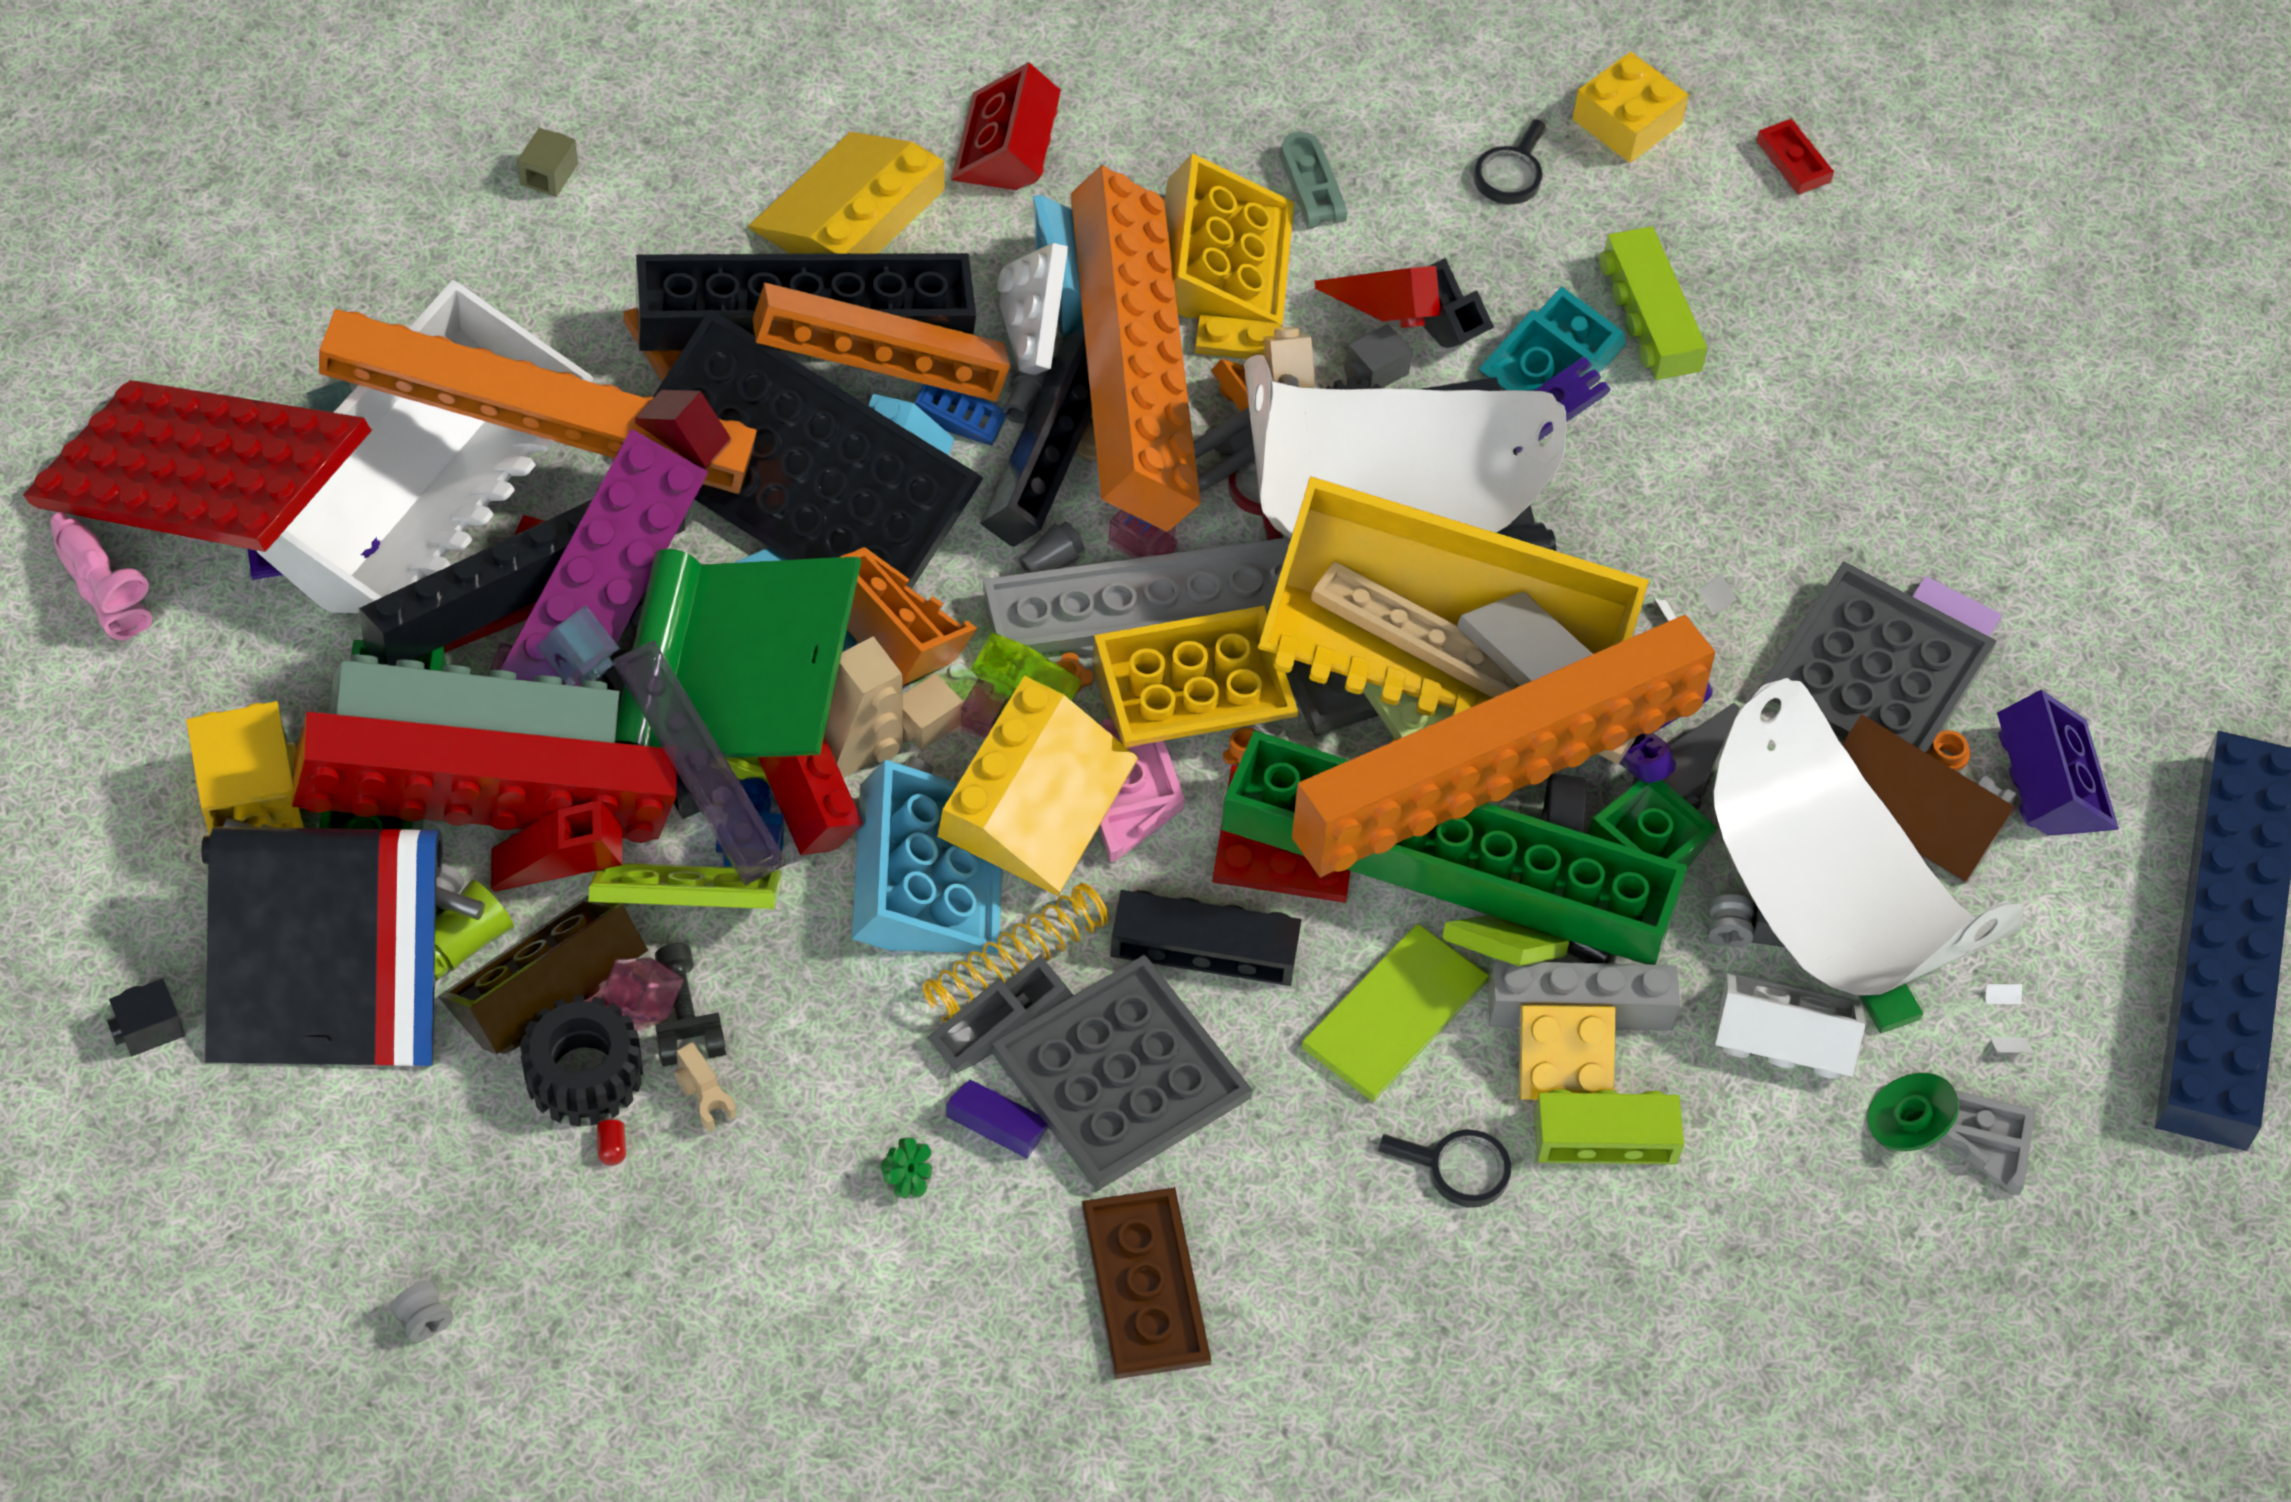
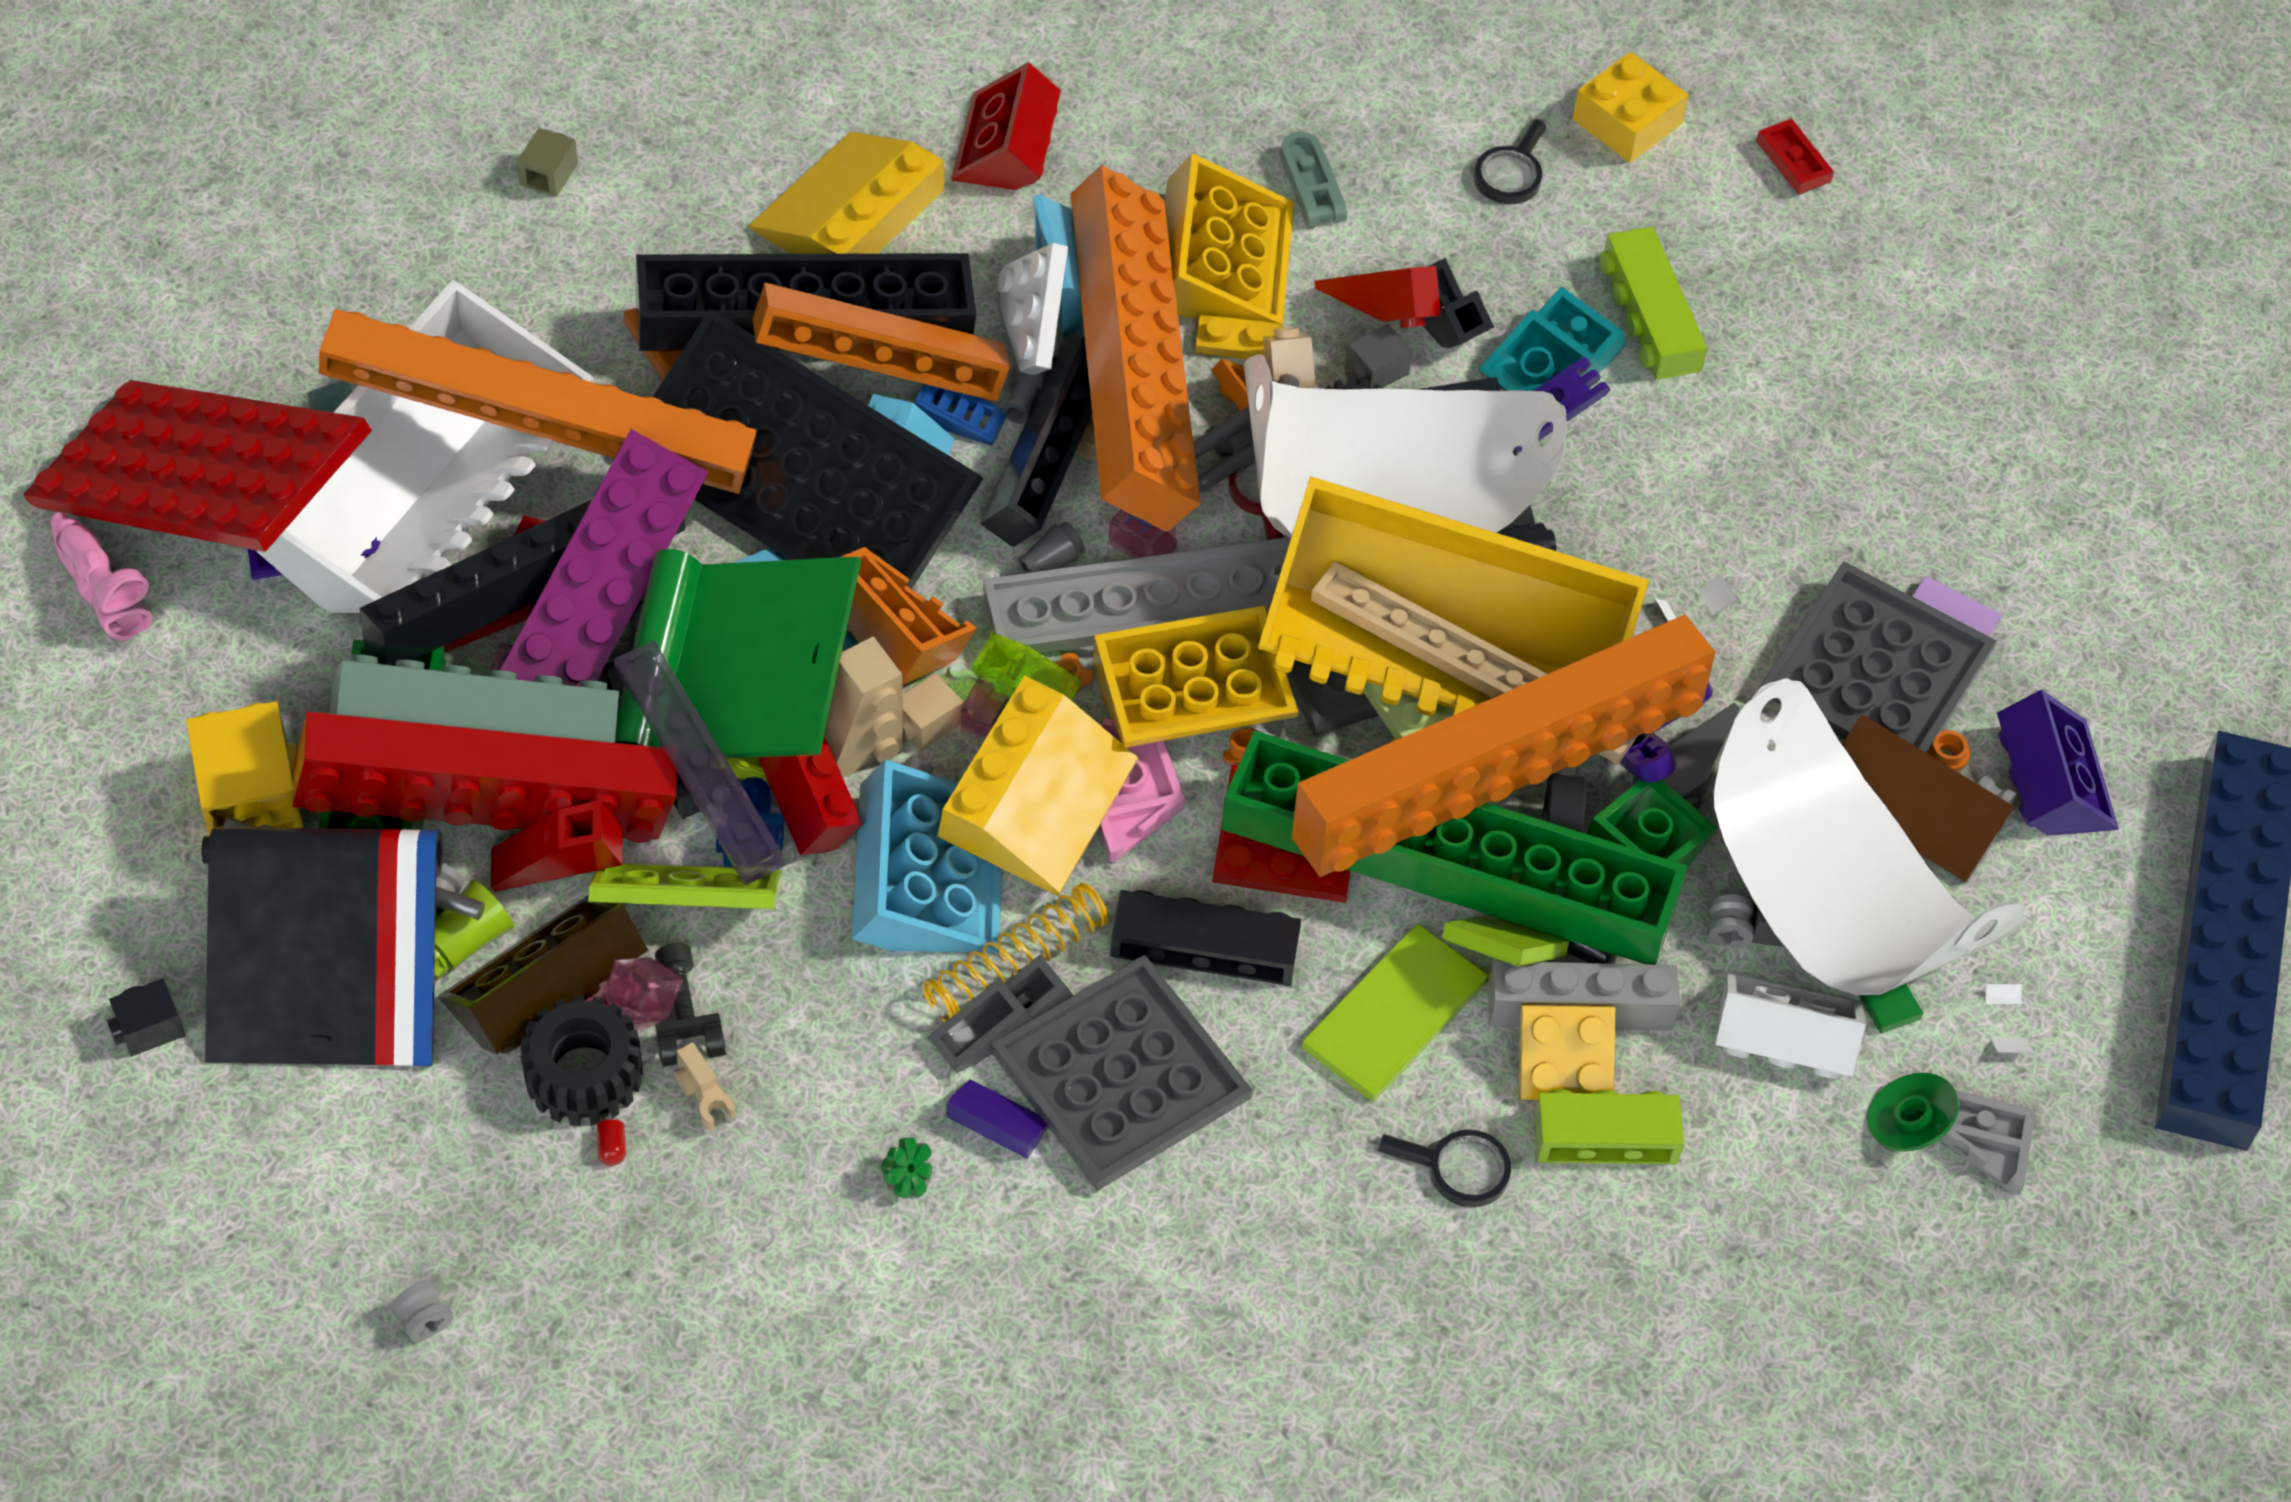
(579, 648): clear light blue brick -> none
(685, 425): dark red slope -> none
(1145, 1283): reddish brown tile -> none
(1521, 638): light grey tile -> none

